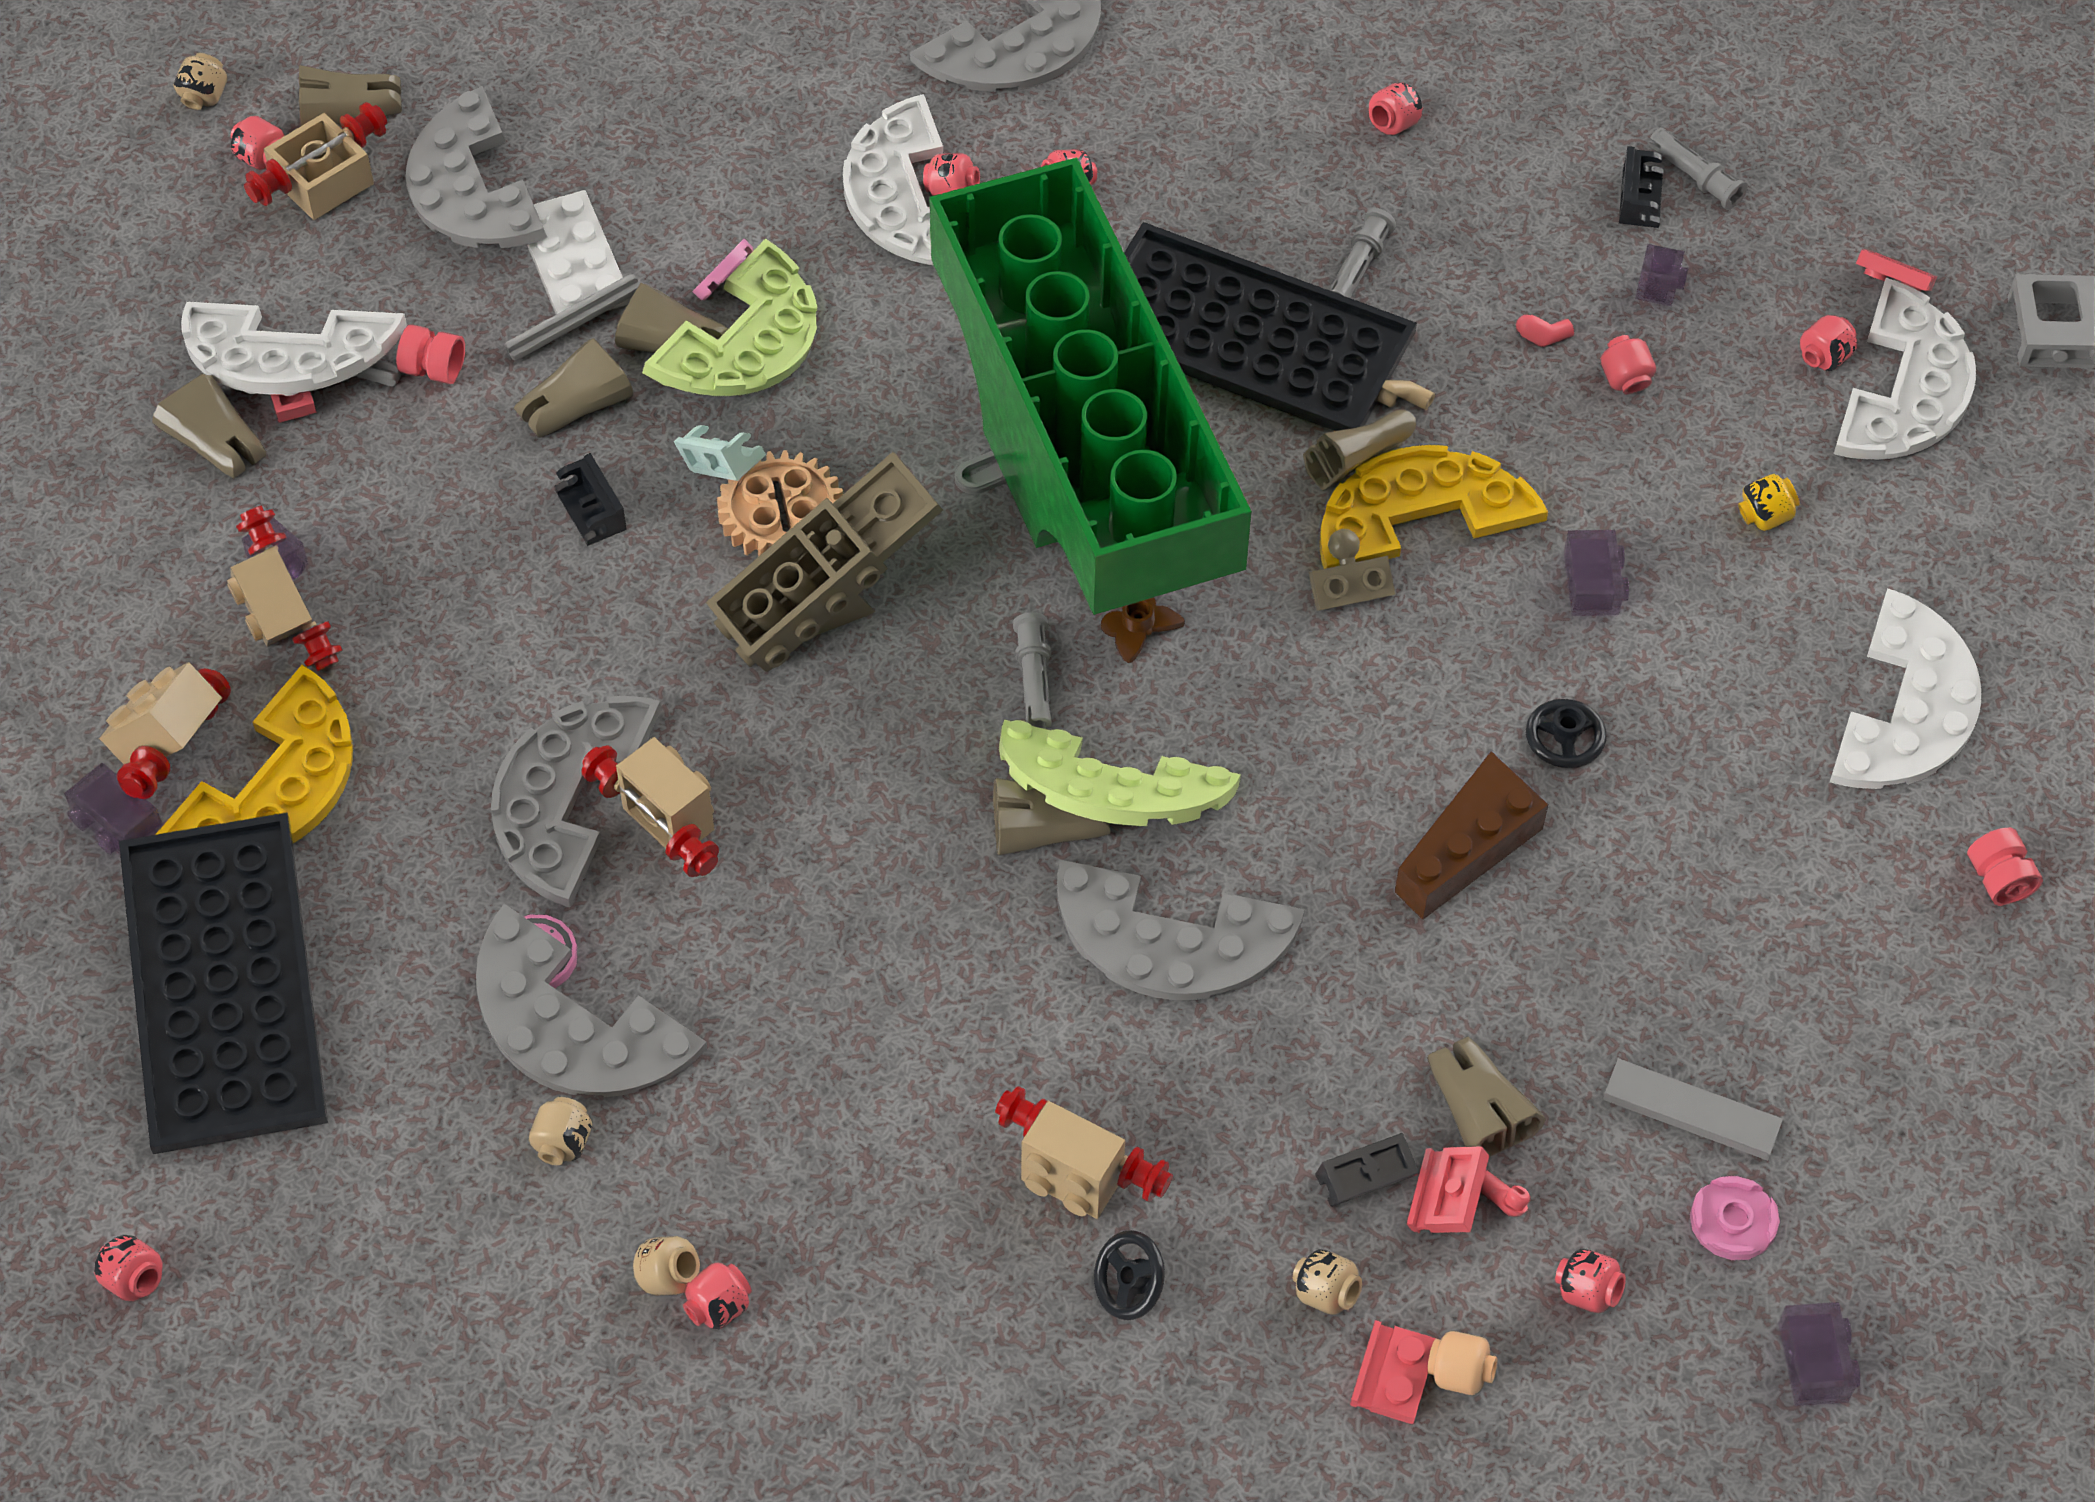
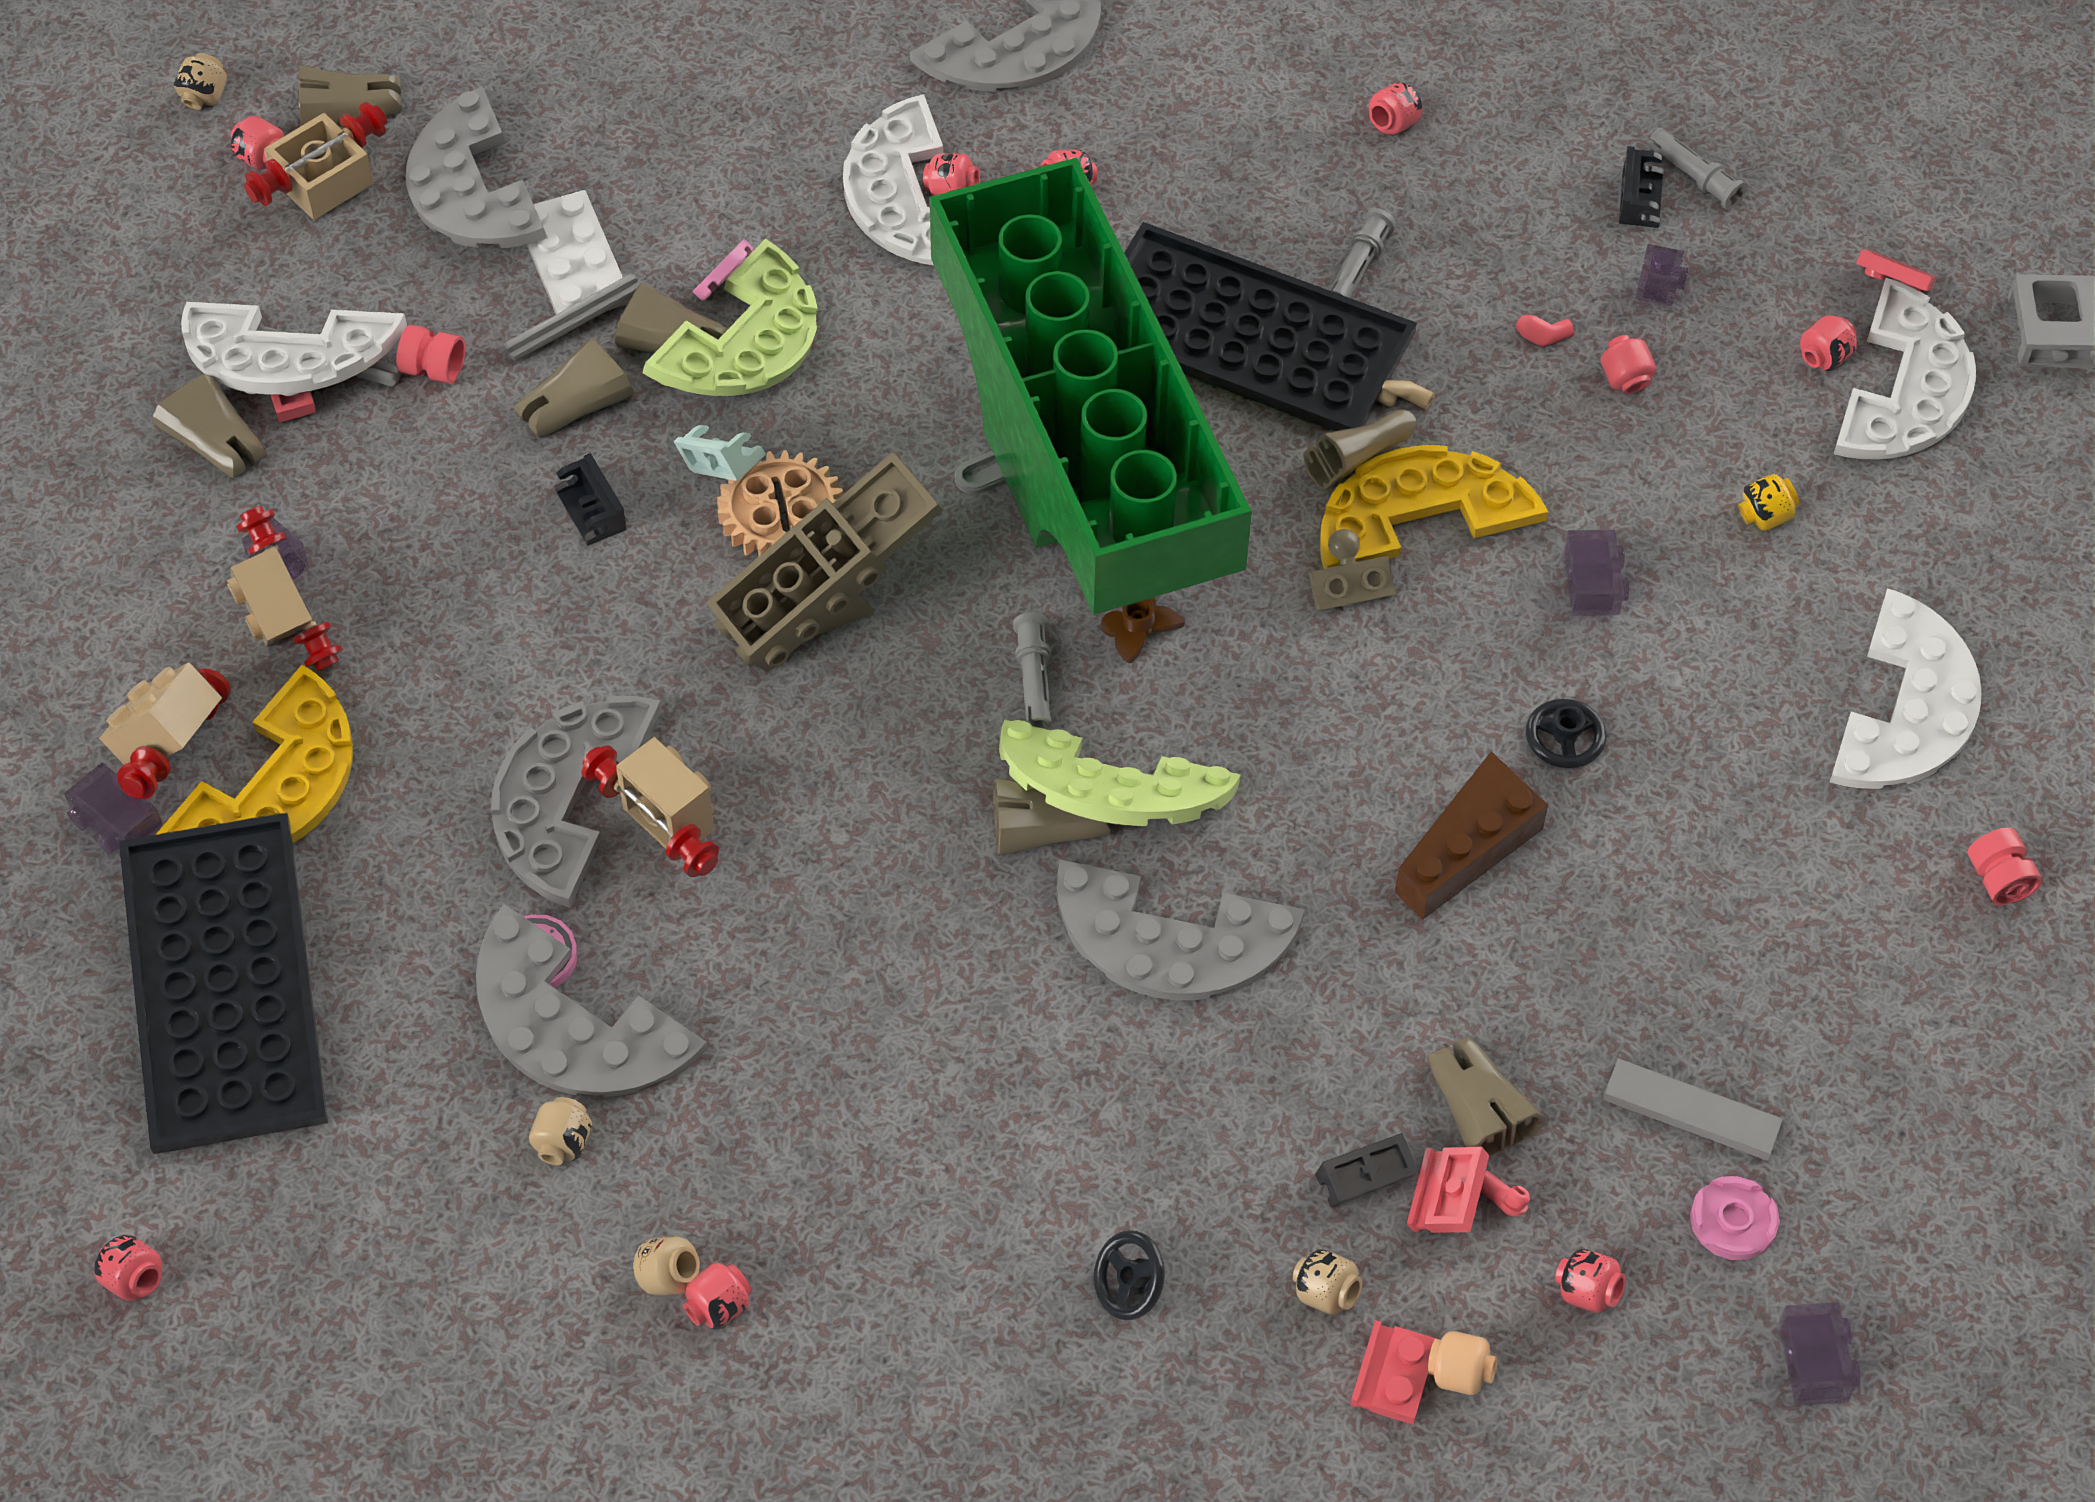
(1075, 1157): tan brick -> none

